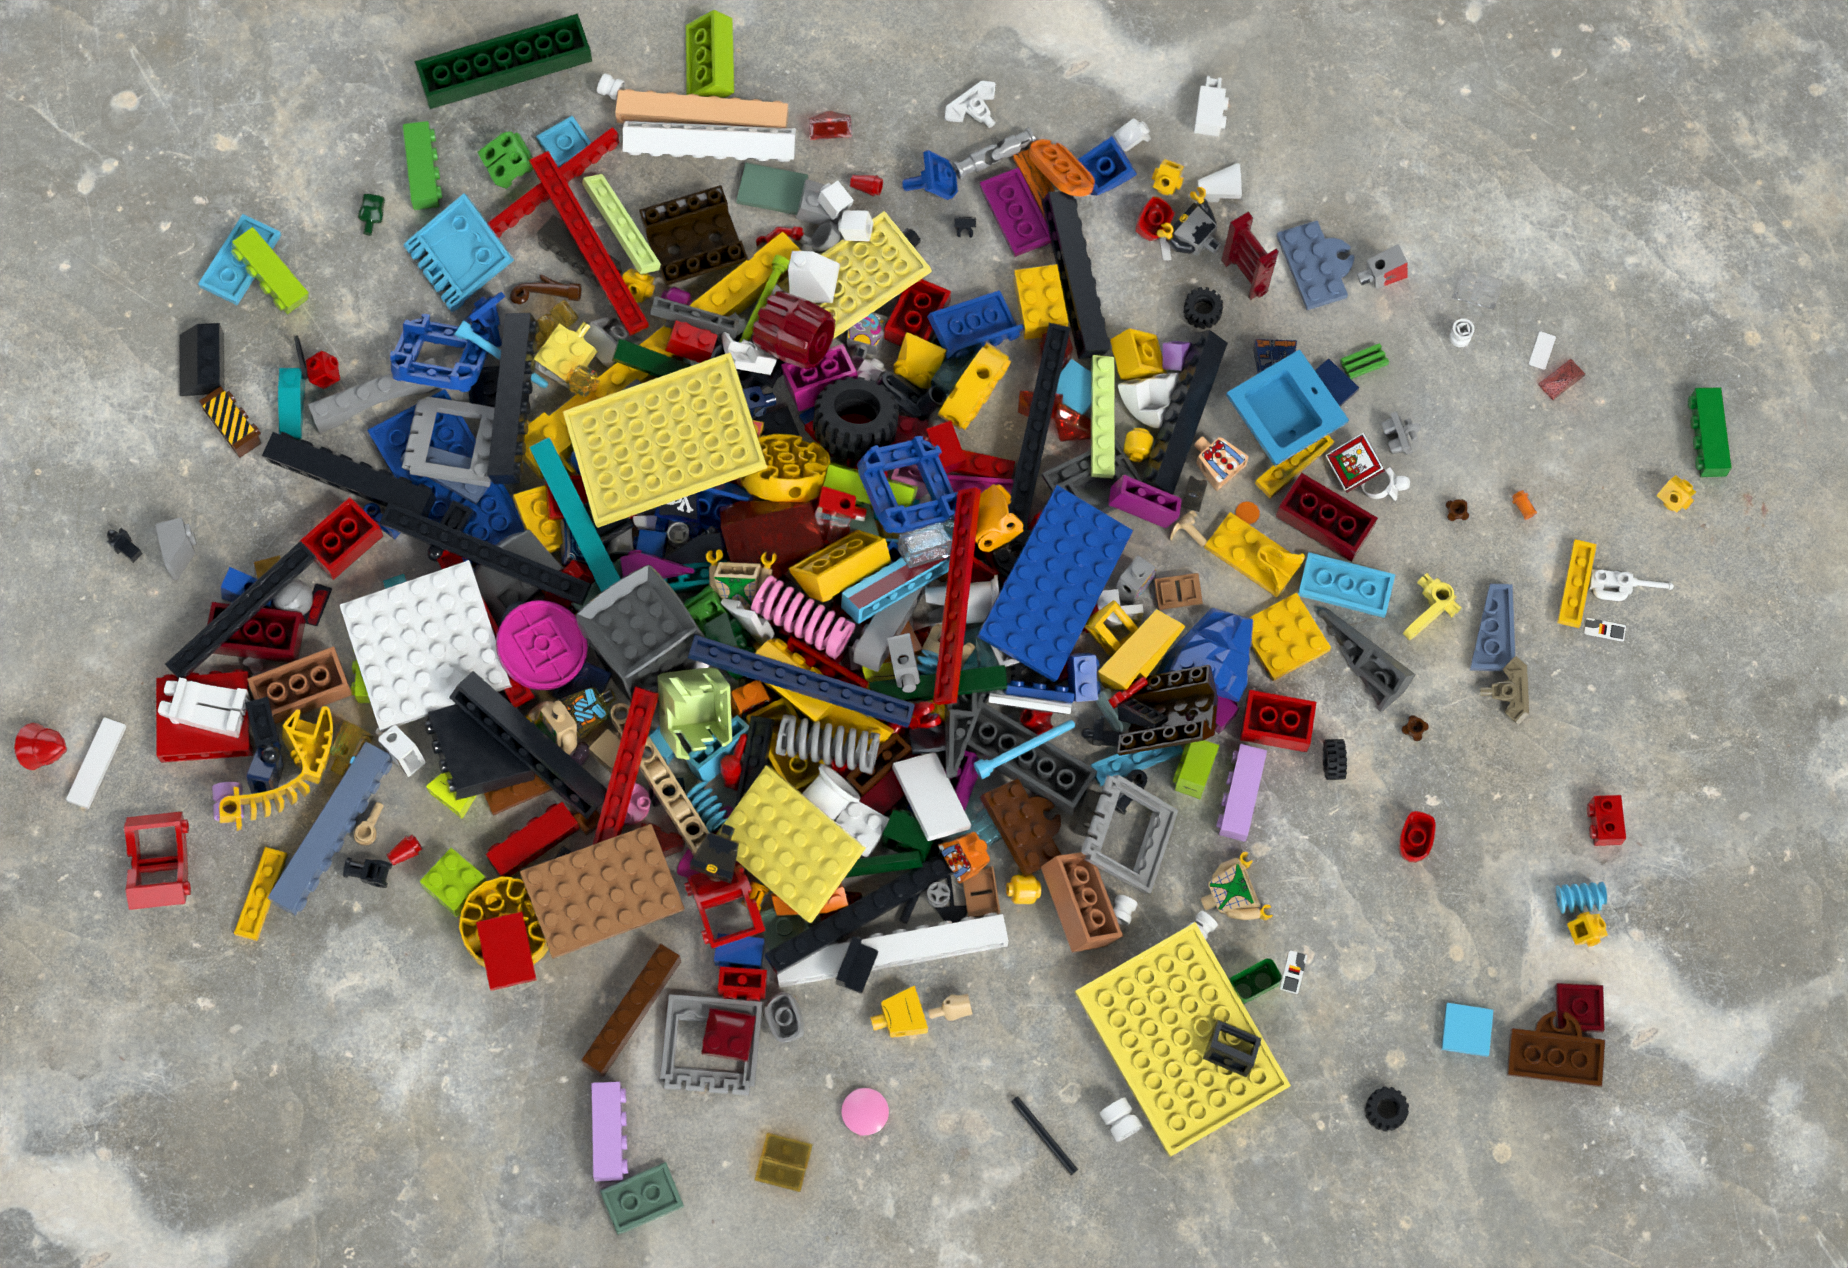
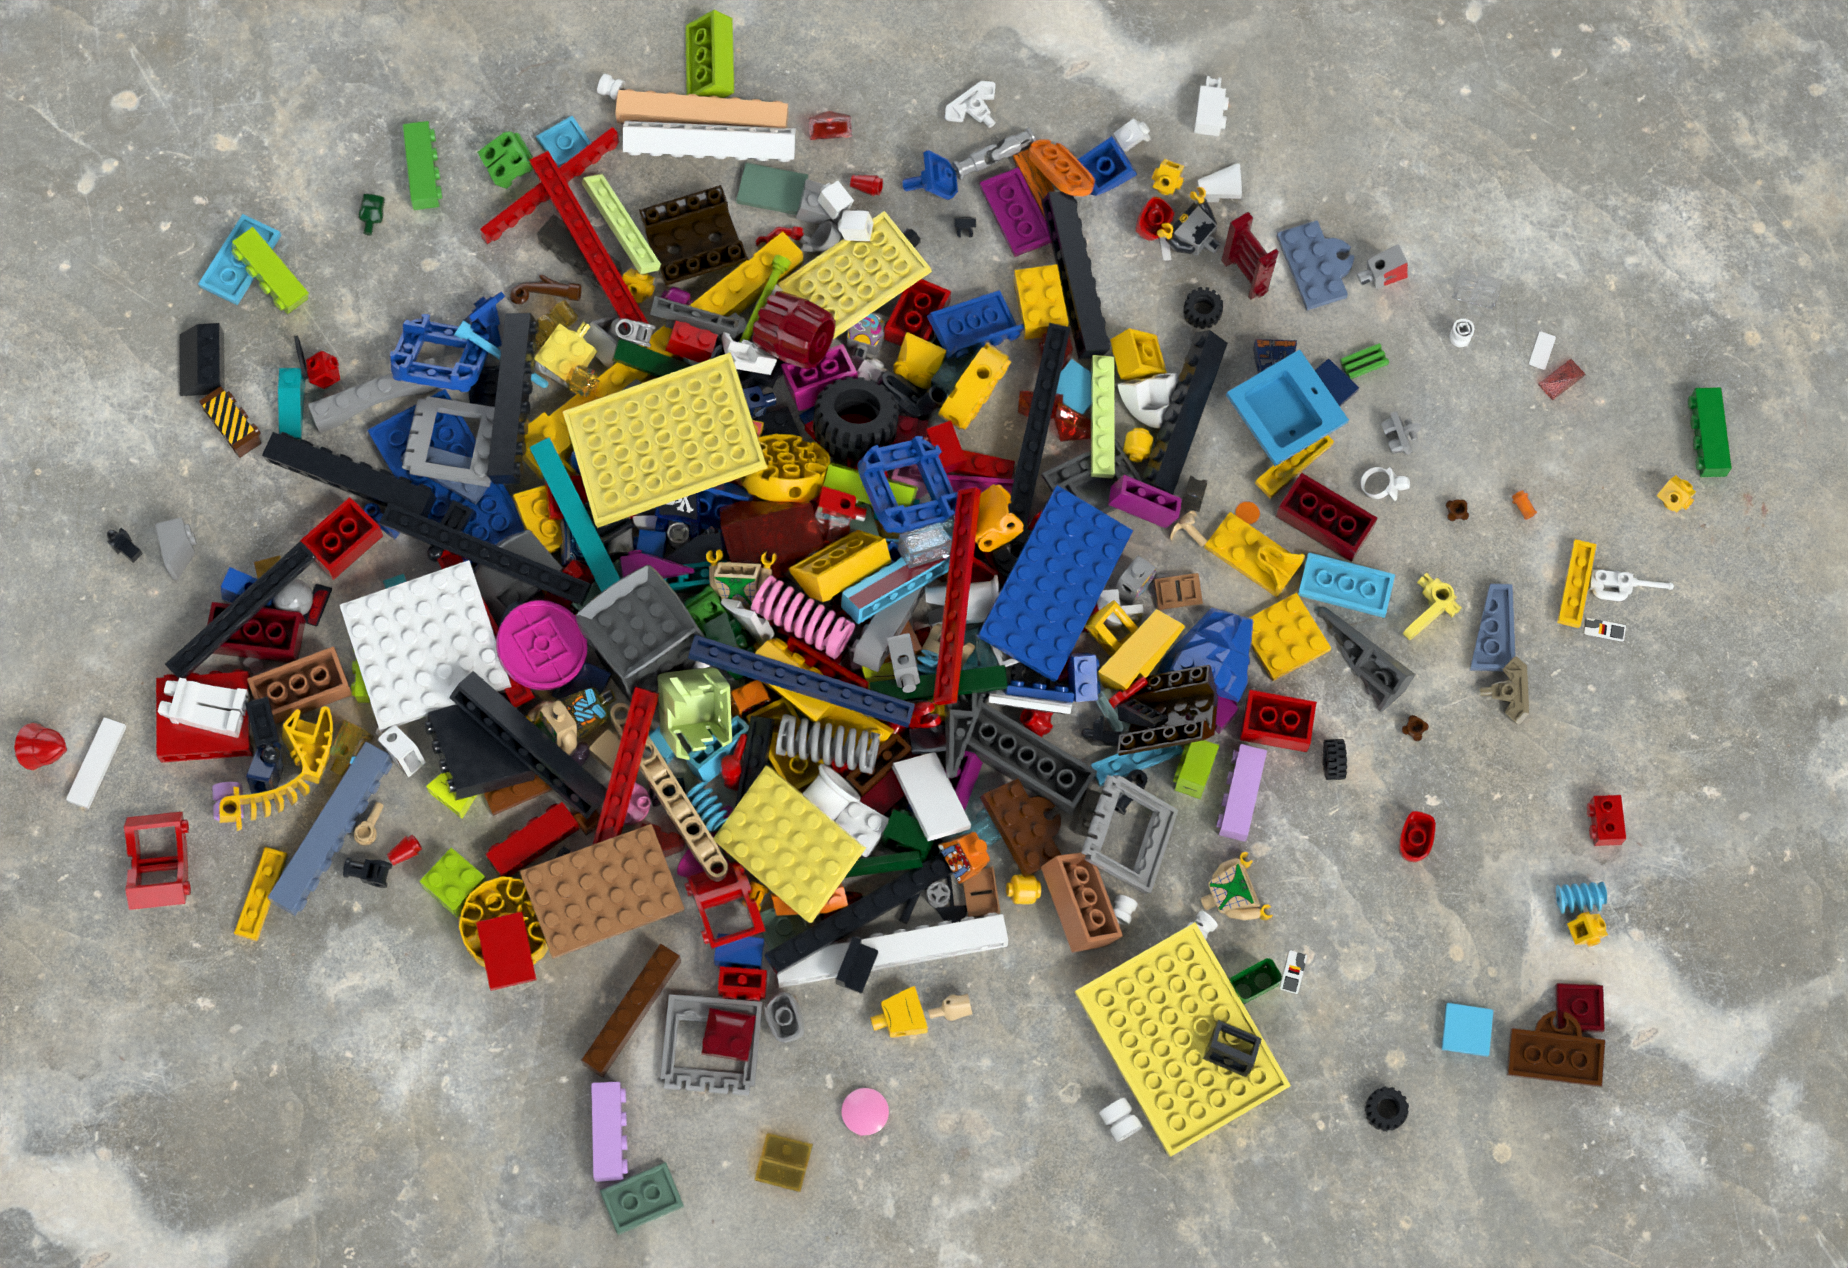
(460, 252): medium azure hinge -> none
(503, 61): dark green brick -> none
(636, 332): none -> light grey piece
(717, 855): torso -> none
(812, 276): white slope -> none
(985, 767): medium azure piece -> none
(1044, 1135): black bar -> none
(1174, 354): medium lavender panel -> none
(1219, 461): torso -> none
(1355, 462): tile -> none

